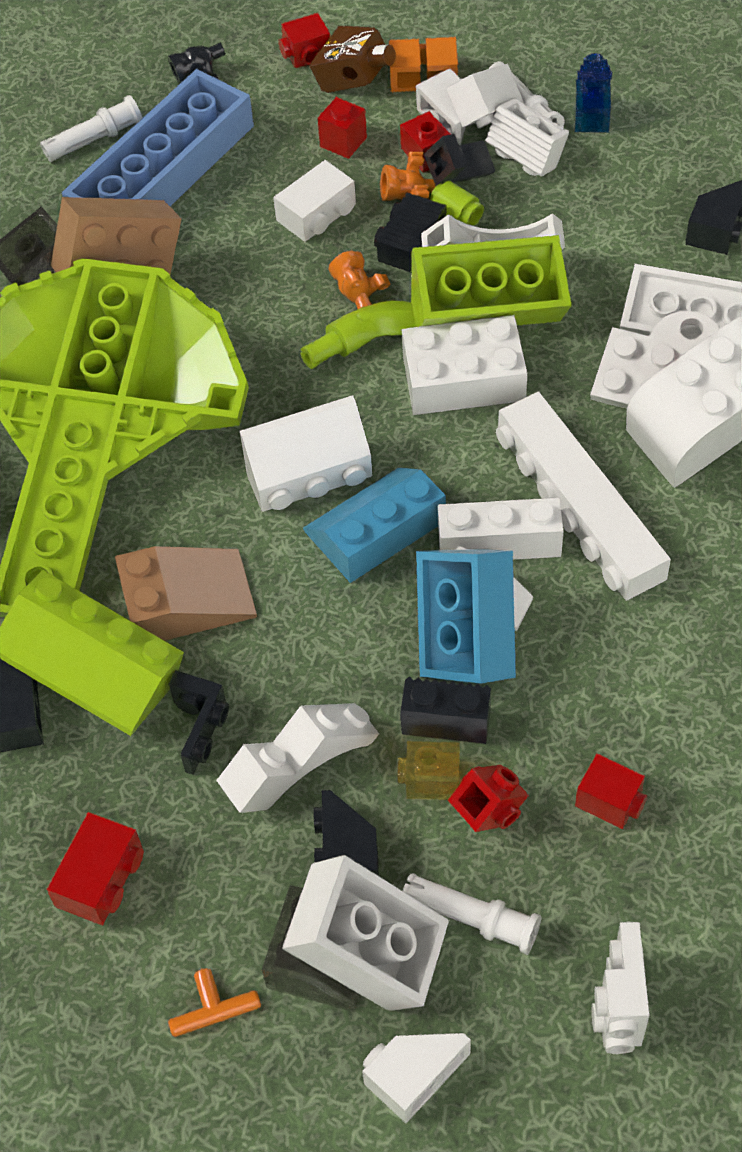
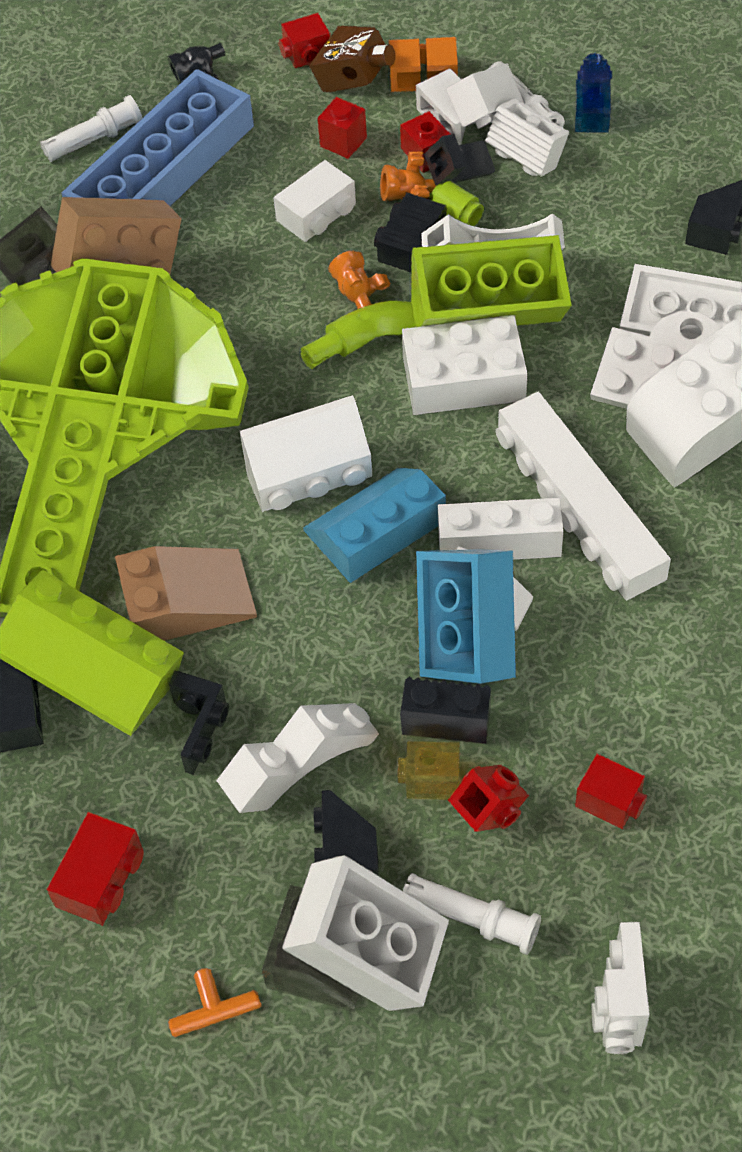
(413, 1069): white slope -> none

